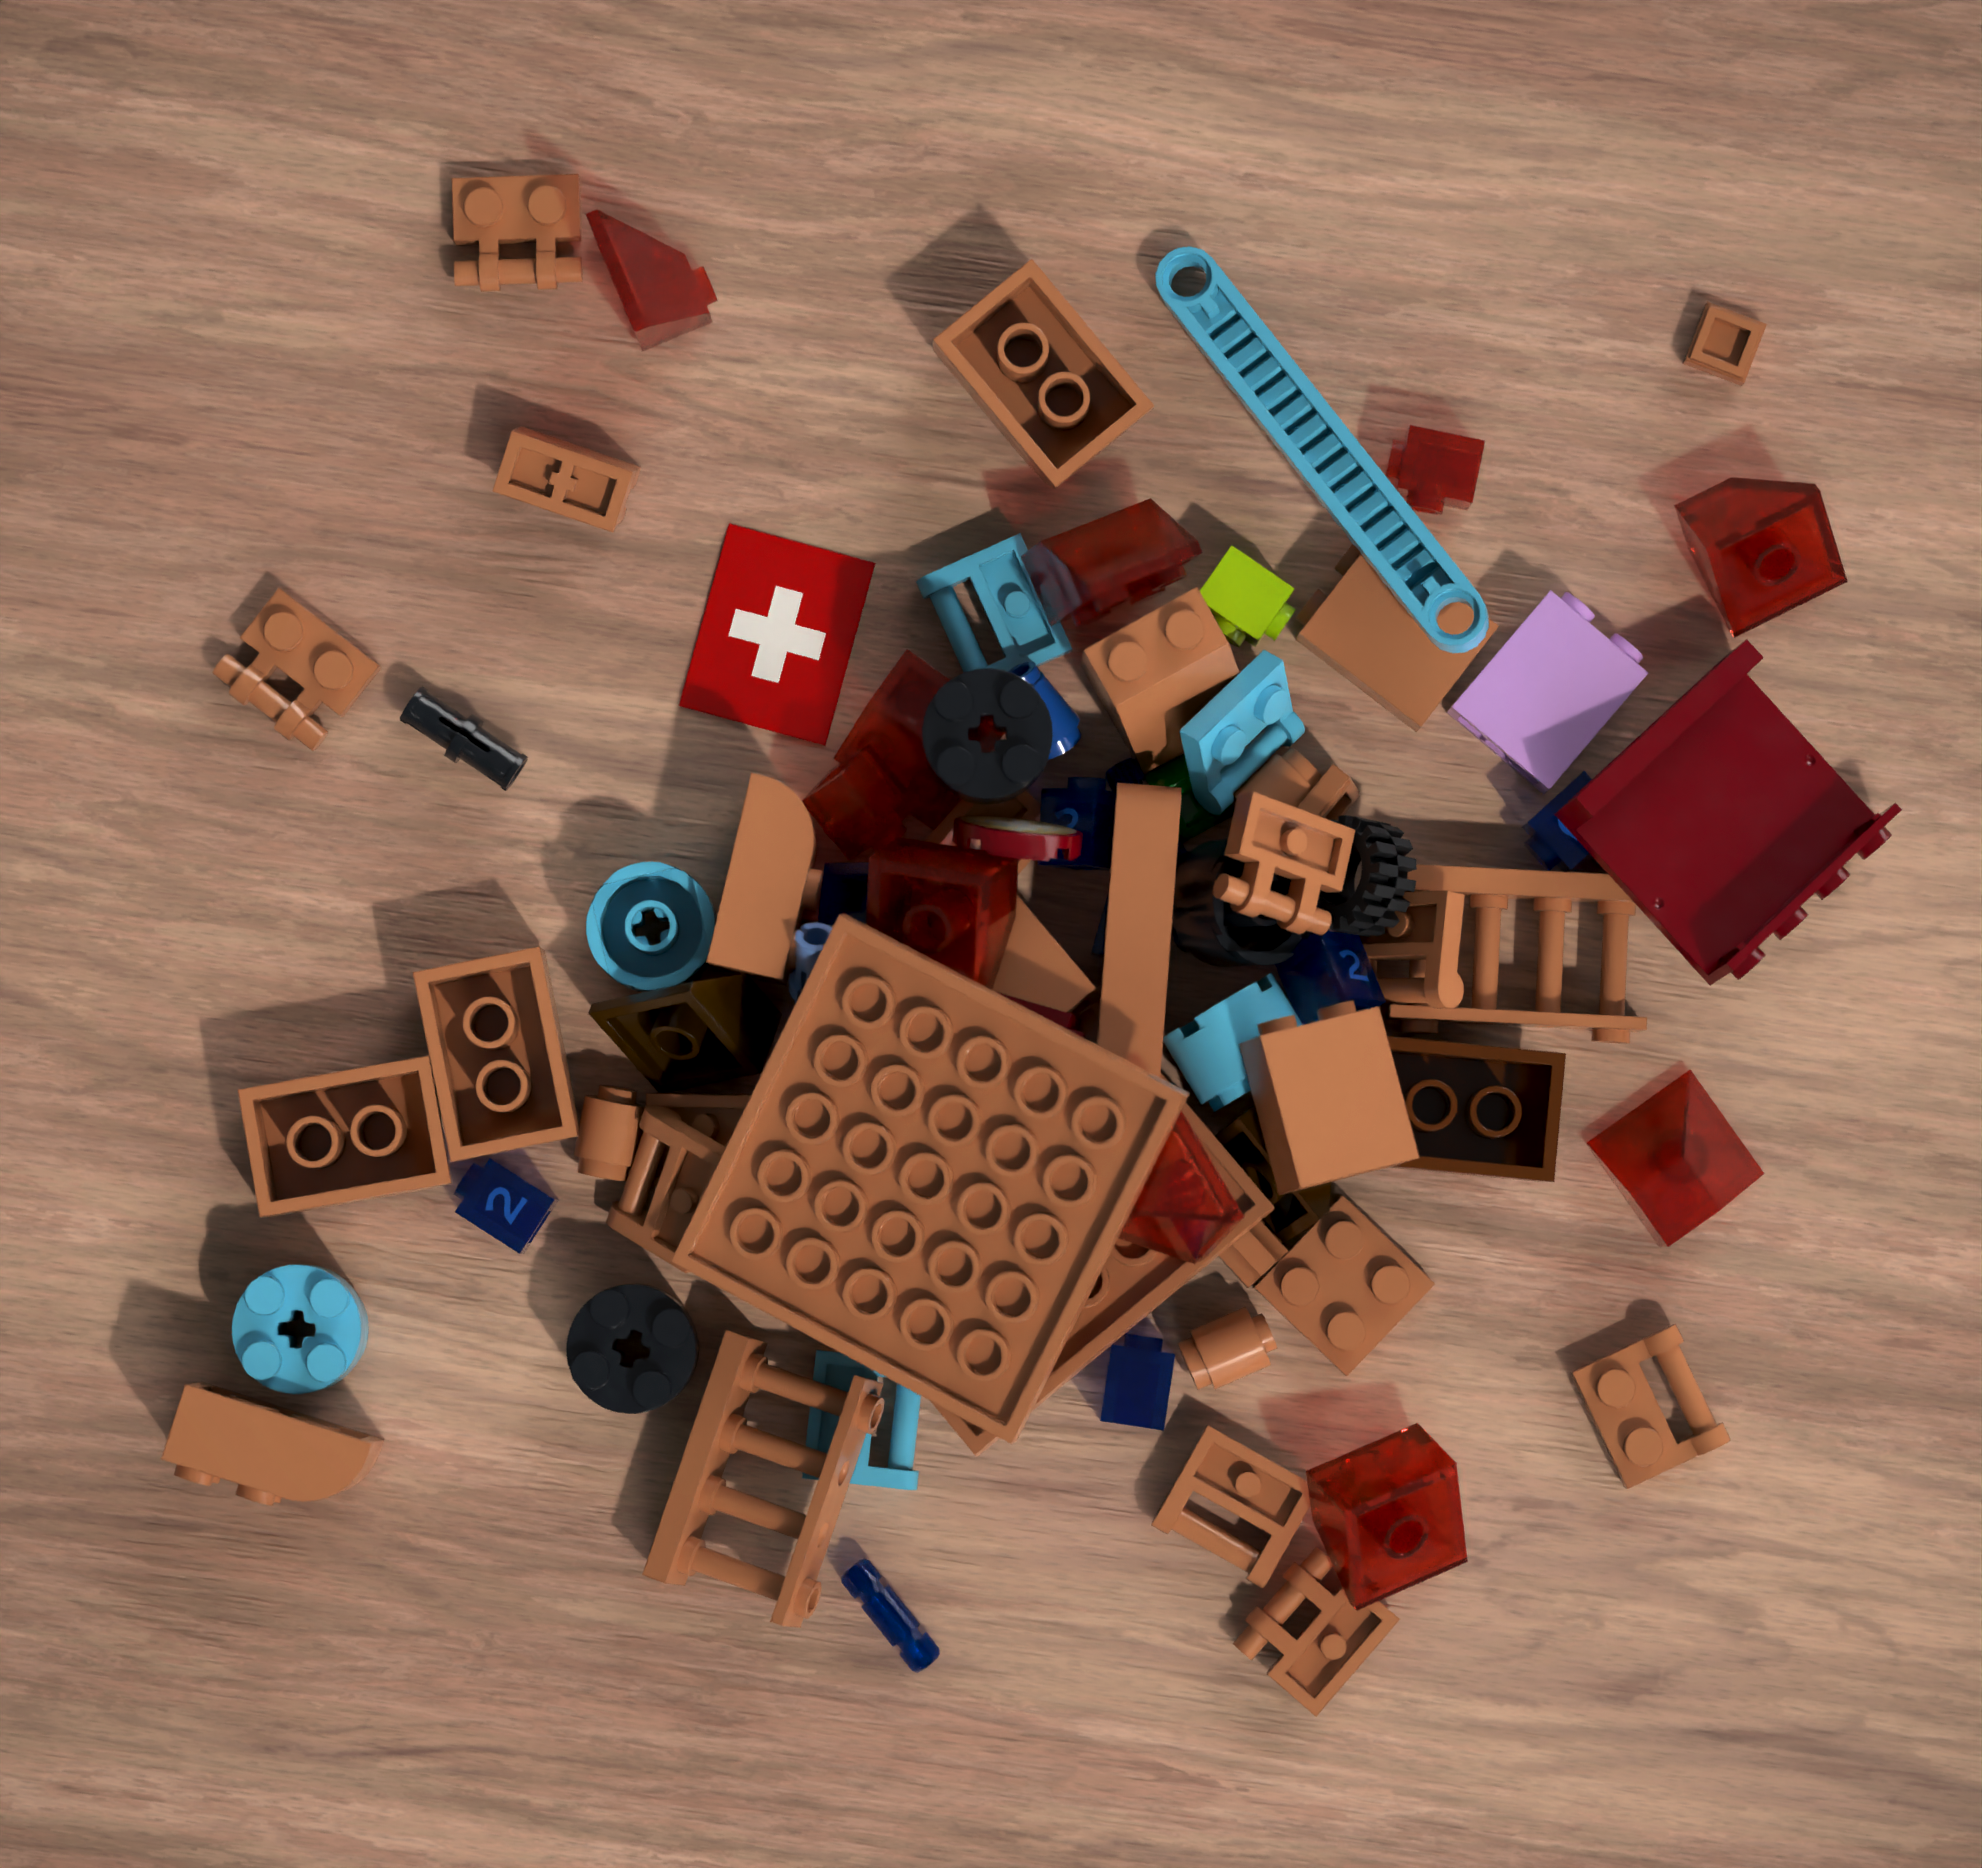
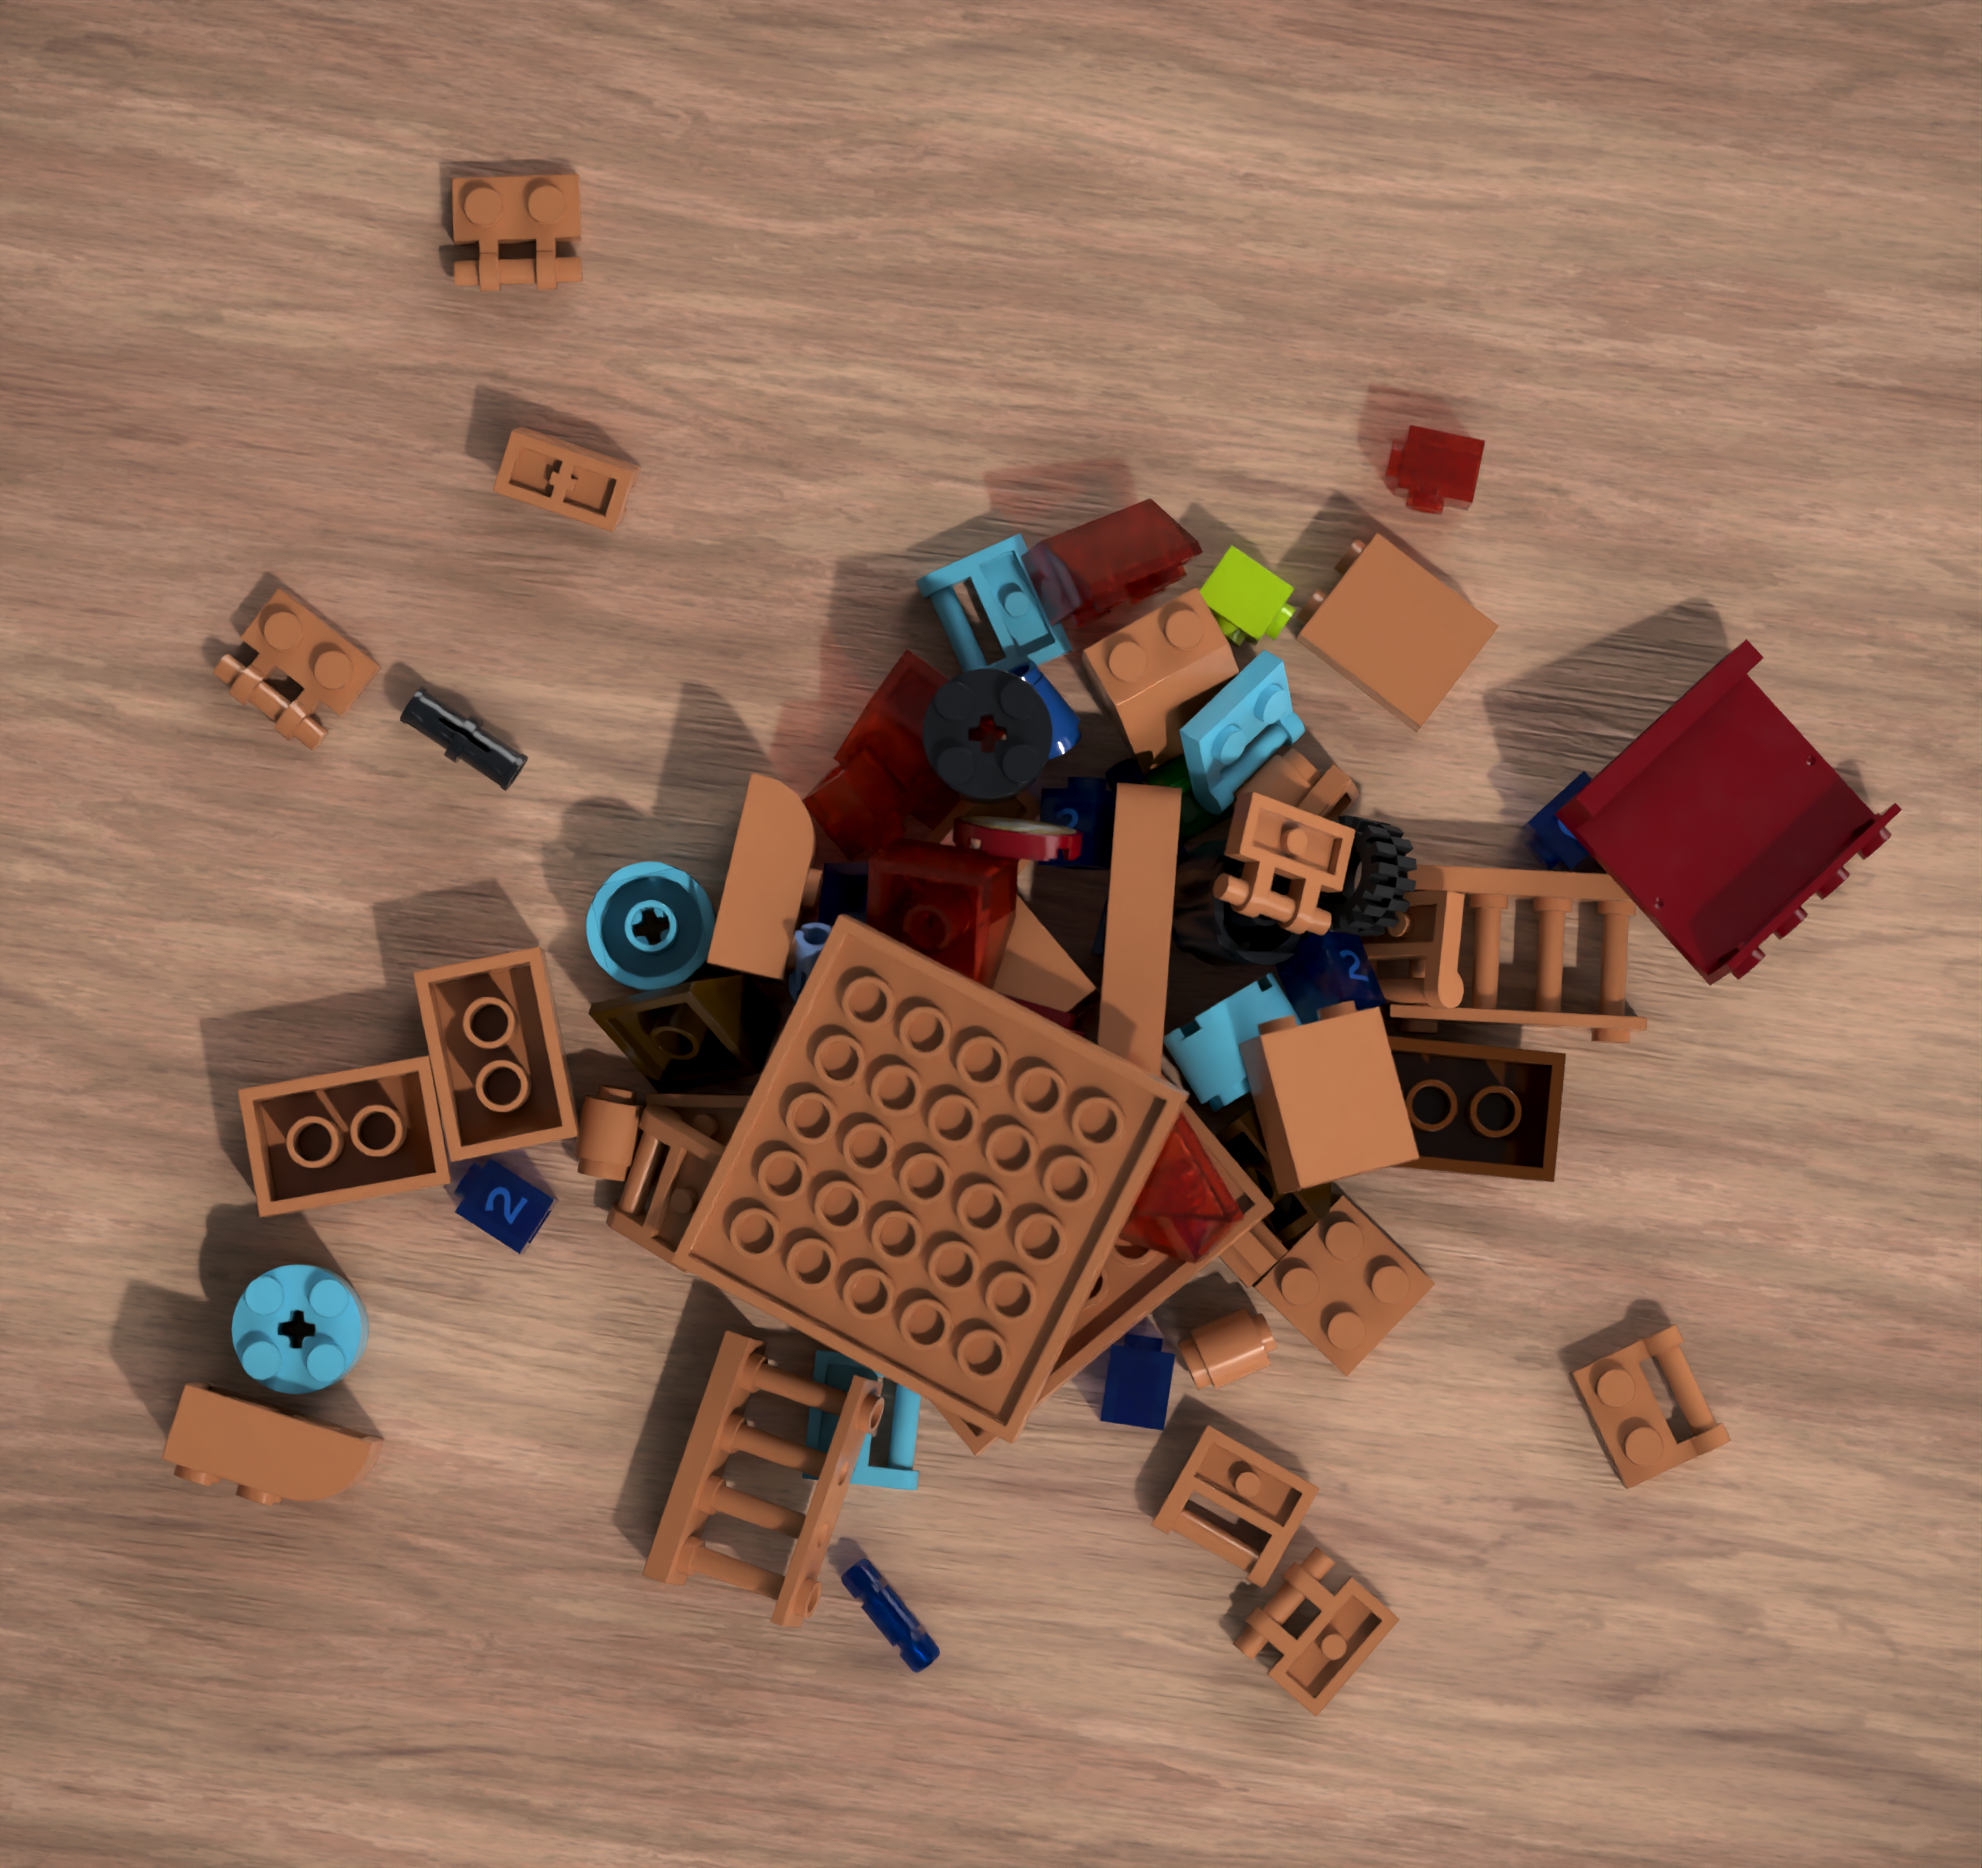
(600, 1367): black brick -> none
(652, 282): clear red slope -> none
(777, 634): red sticker -> none
(1041, 375): nougat brick -> none
(1322, 450): medium azure gear -> none
(1389, 1514): clear red slope -> none
(1549, 690): lavender brick -> none
(1675, 1159): clear red slope -> none
(1724, 343): nougat tile -> none
(1761, 547): clear red slope -> none

